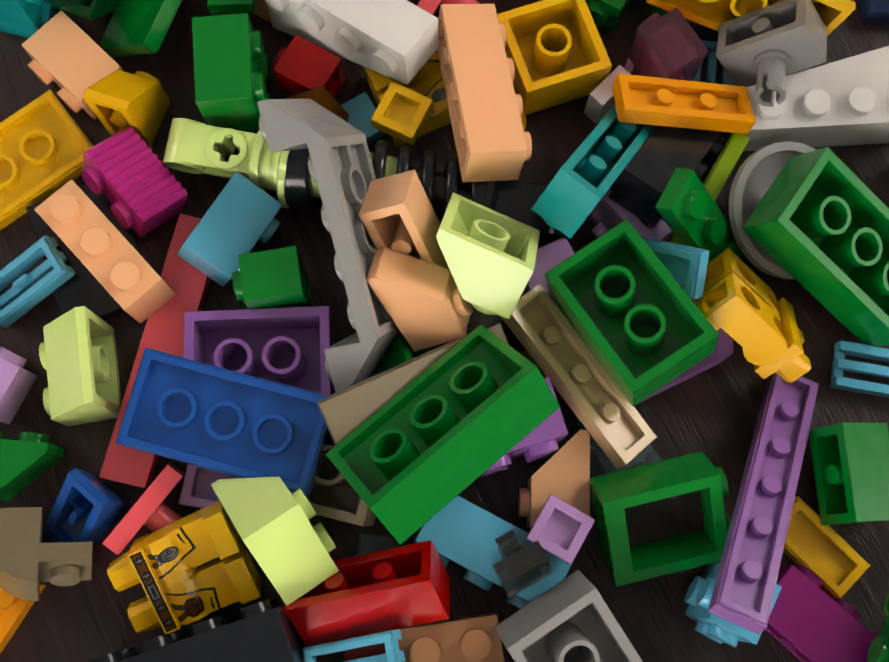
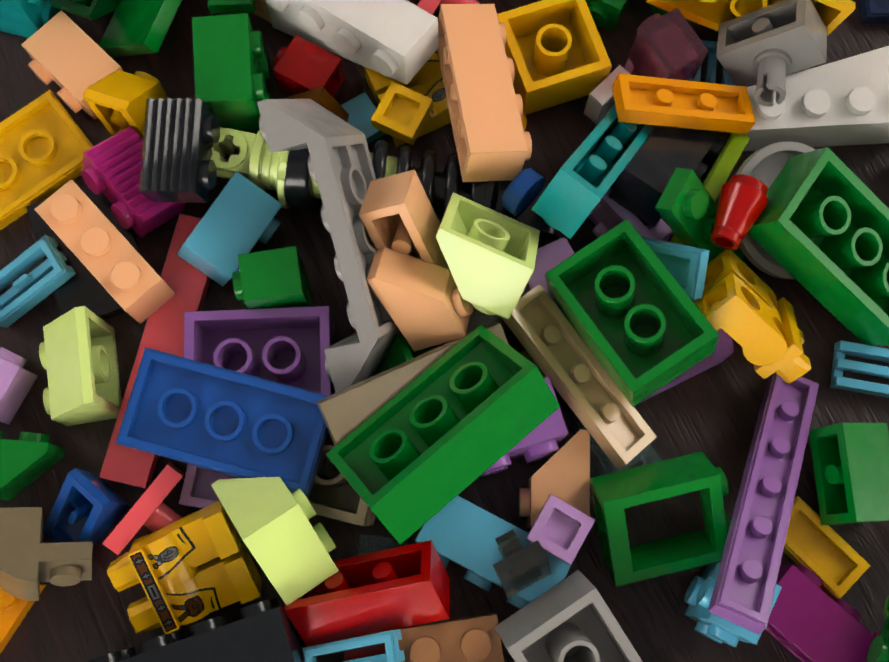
(178, 150): none -> black brick
(522, 191): none -> blue tile
(738, 209): none -> red cone

